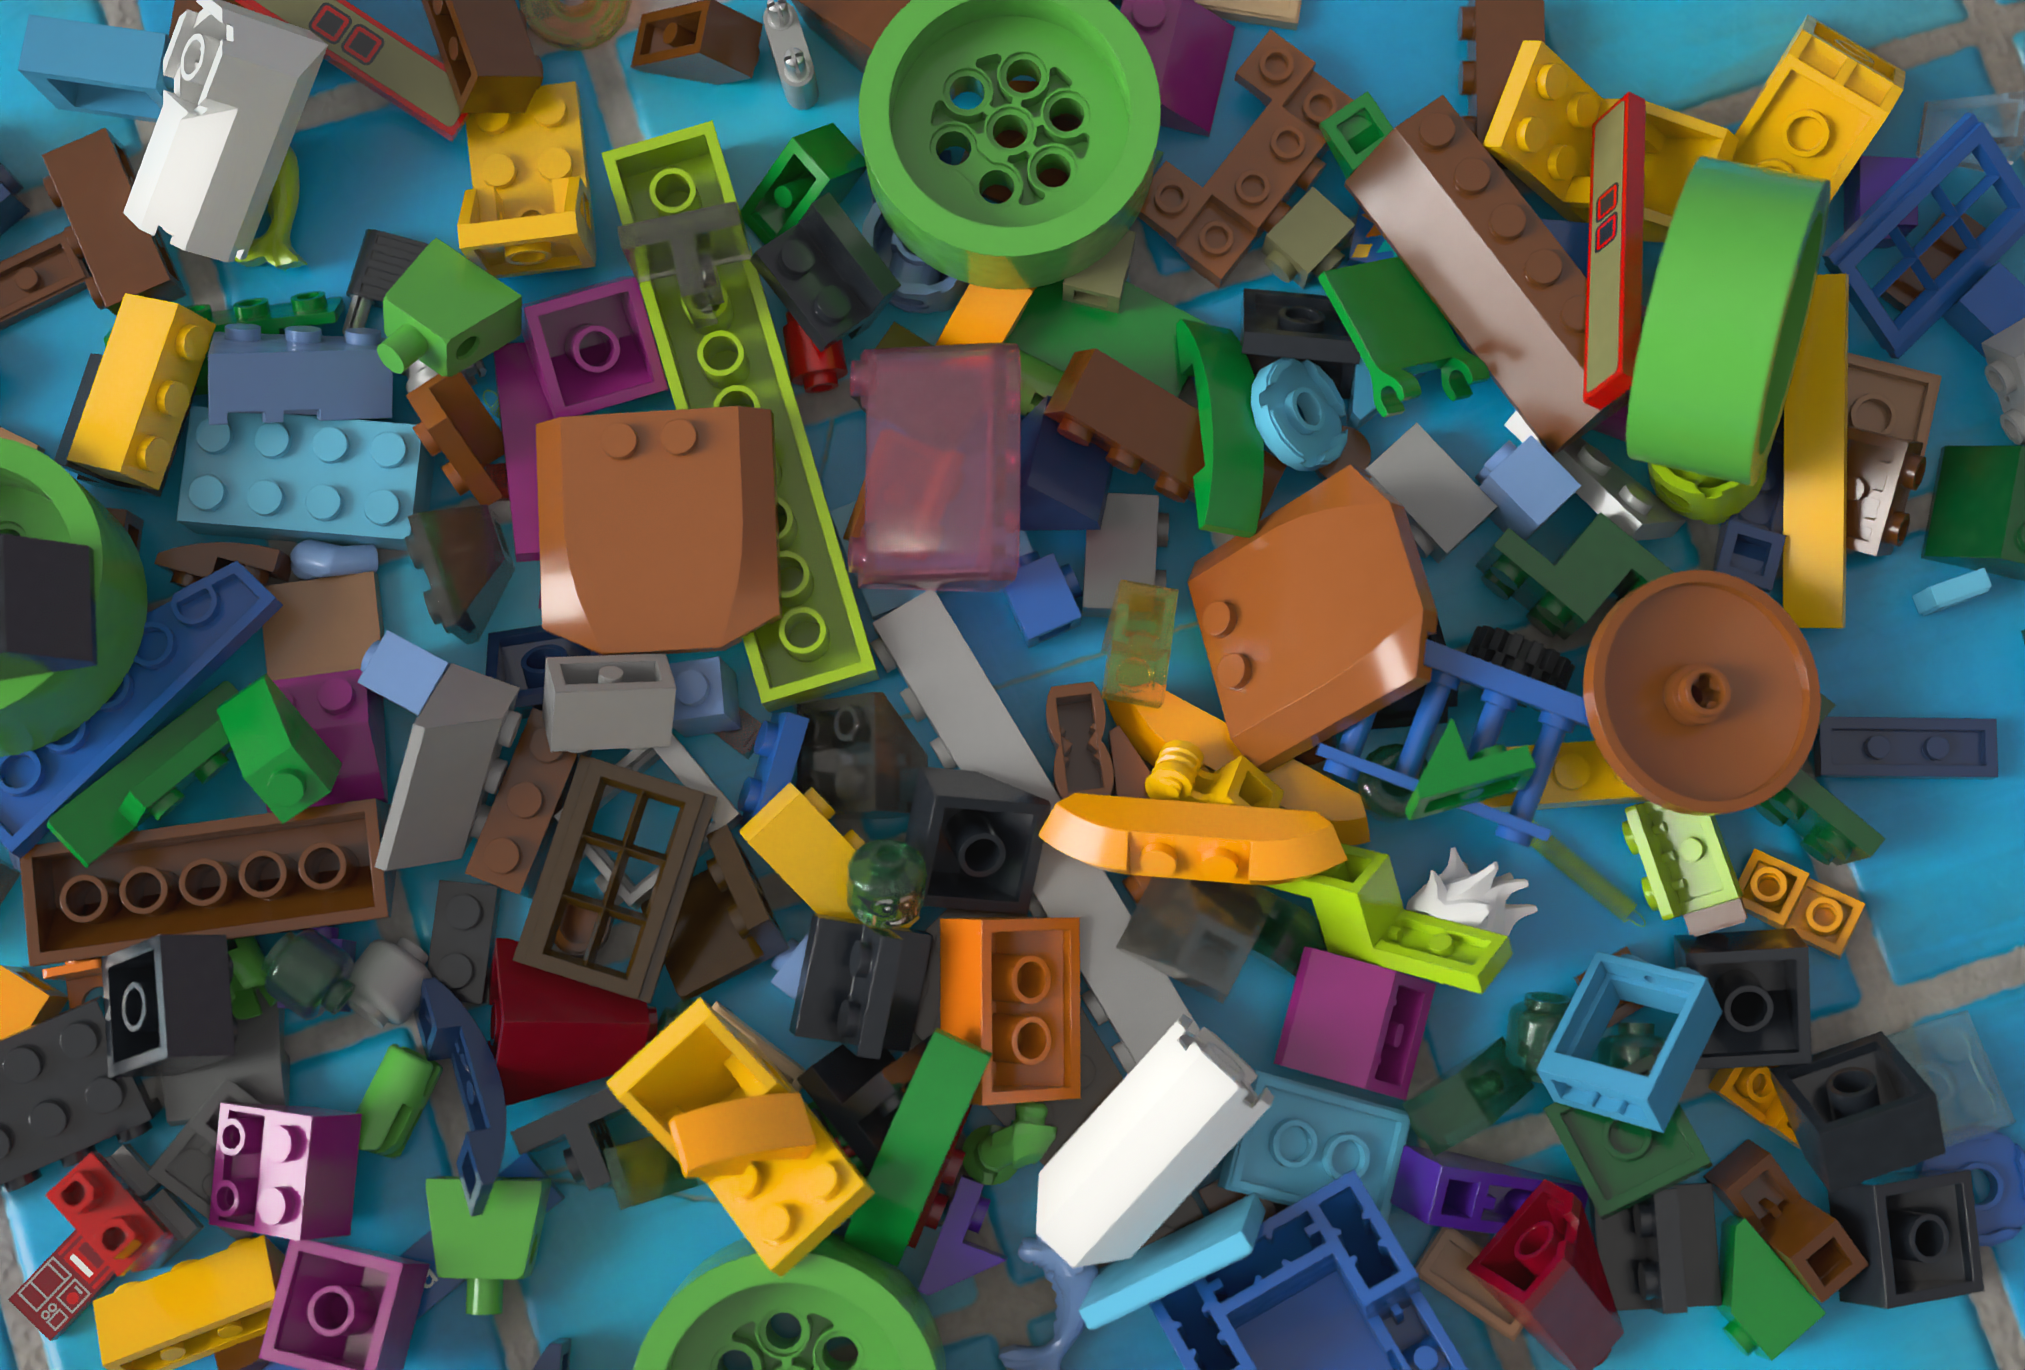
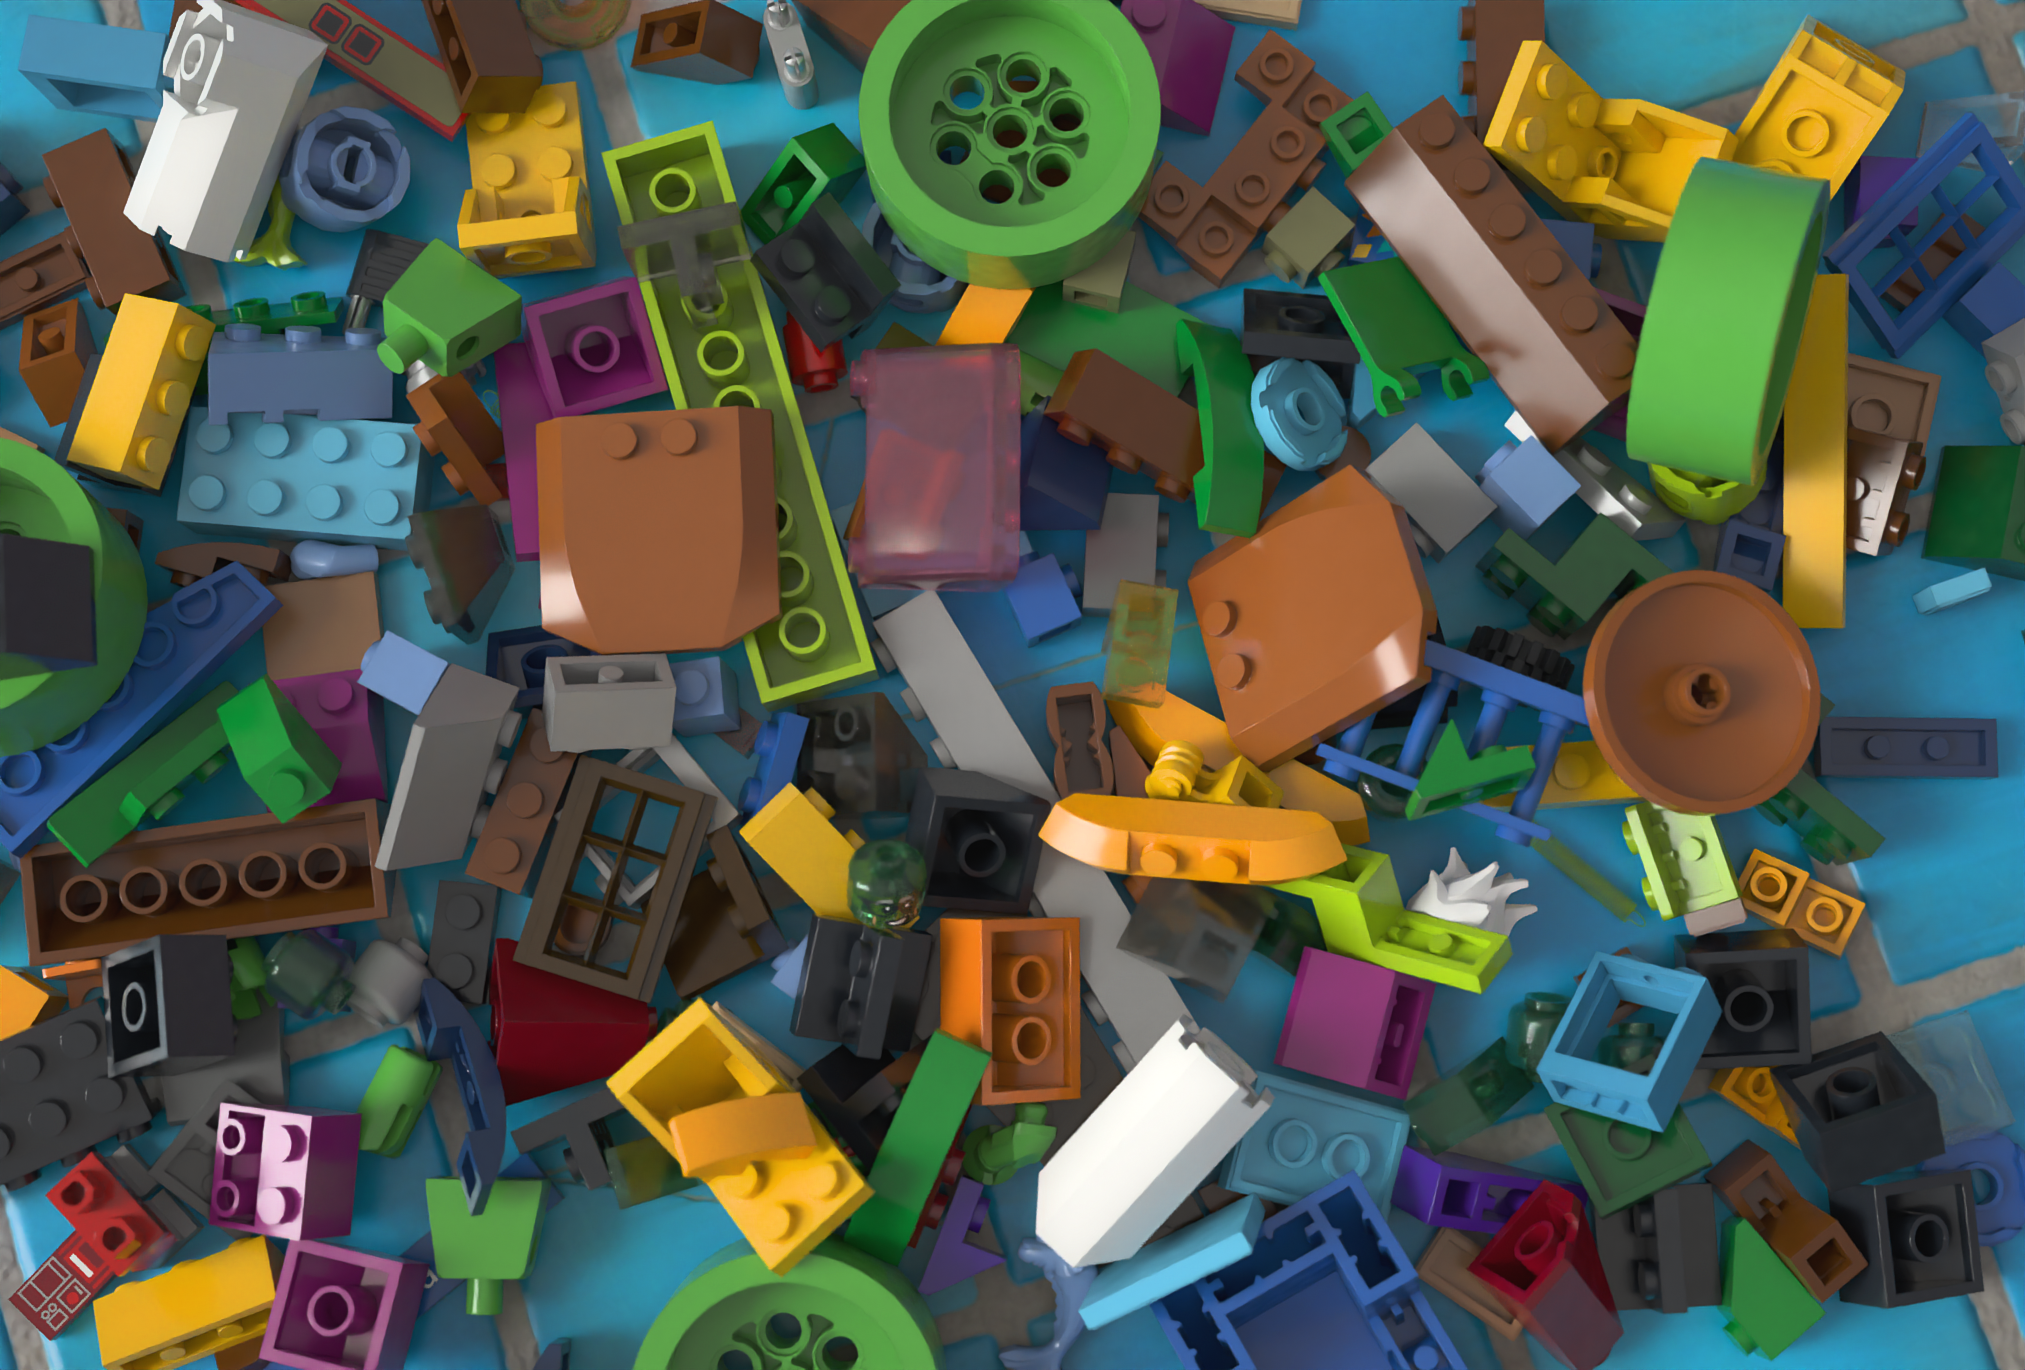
(54, 357): none -> dark orange slope
(344, 170): none -> medium blue brick
(1615, 251): tile -> none

